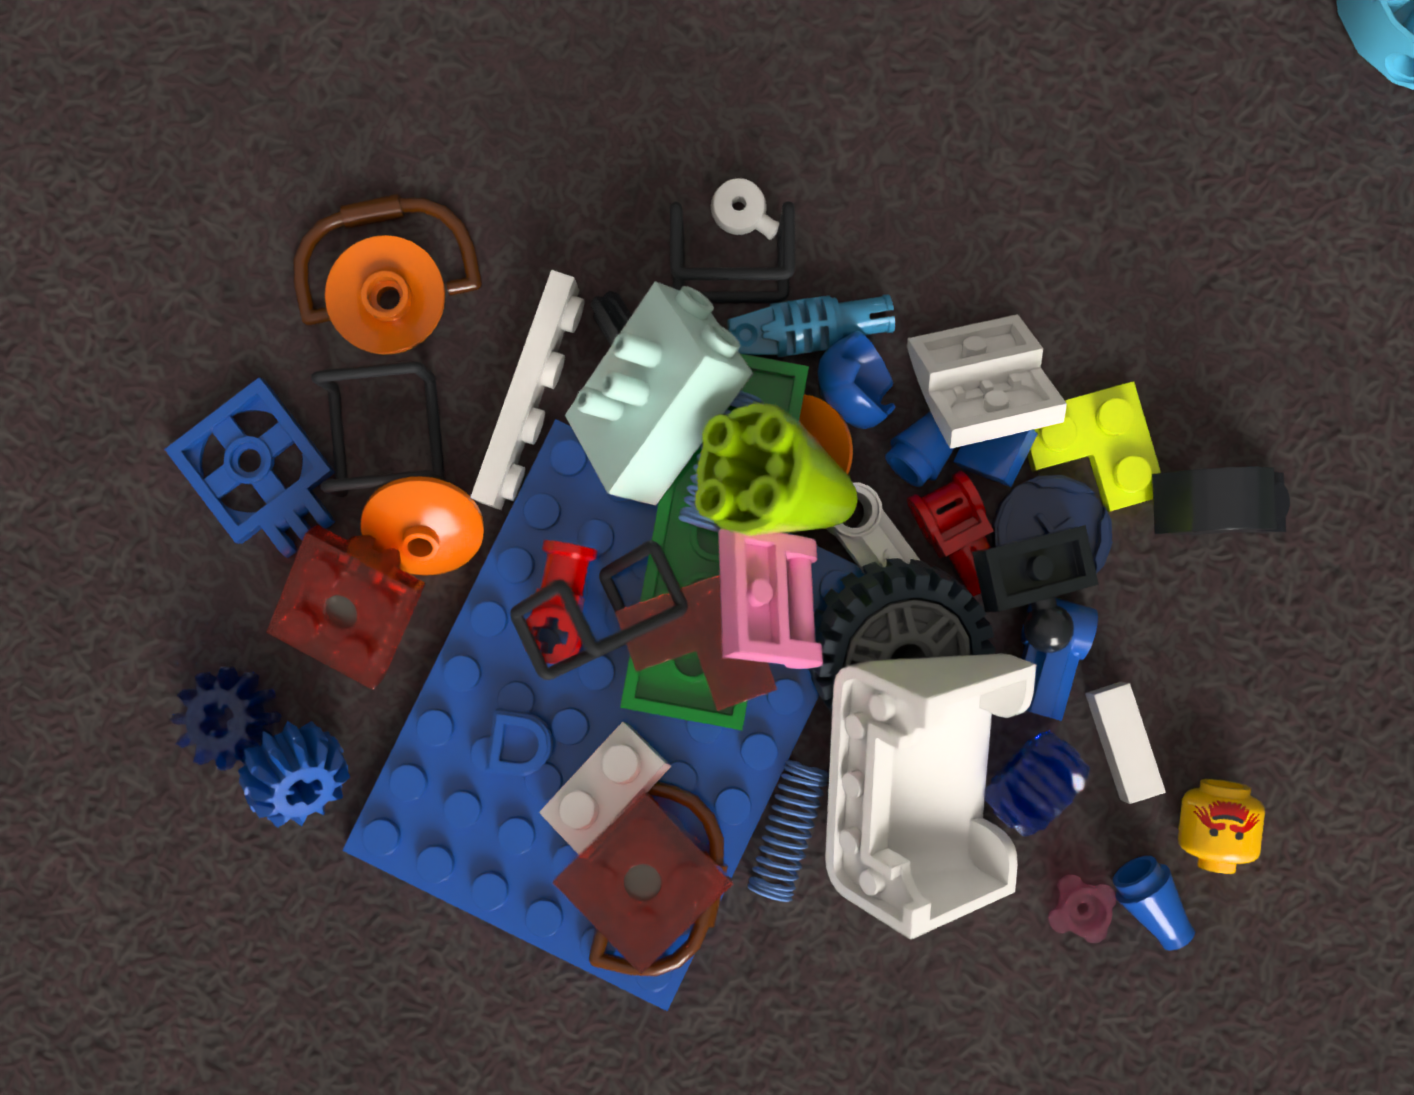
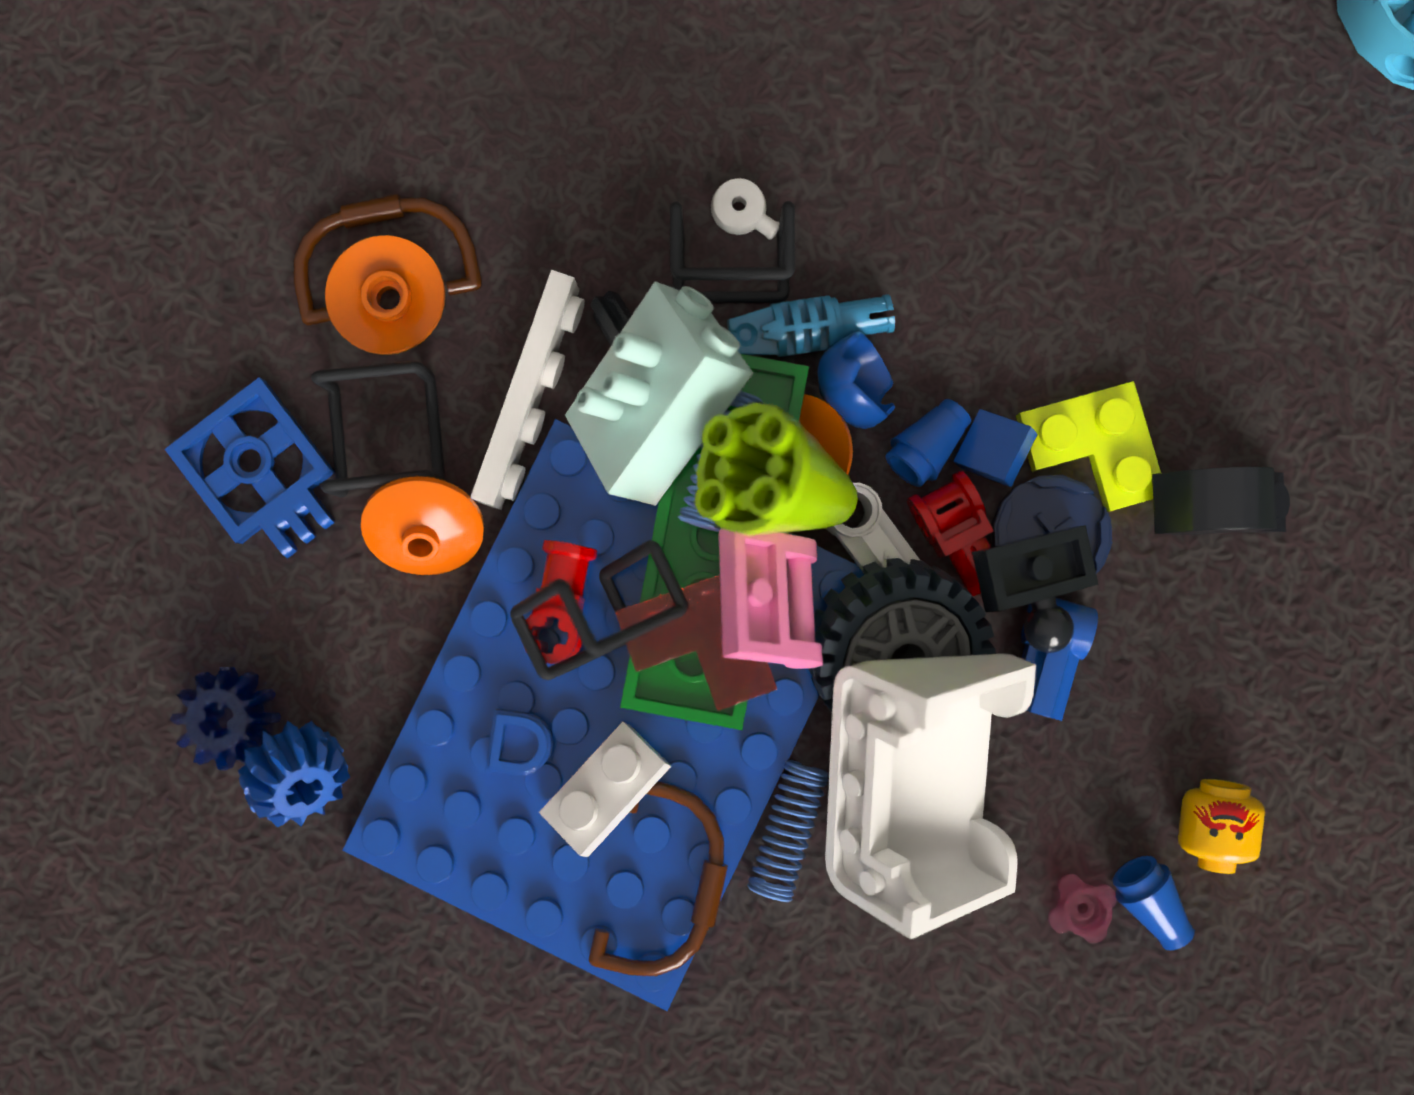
(346, 604): clear red piece -> none
(643, 881): clear red piece -> none
(985, 381): white slope -> none
(1037, 783): clear blue gear -> none
(1125, 742): white piece -> none

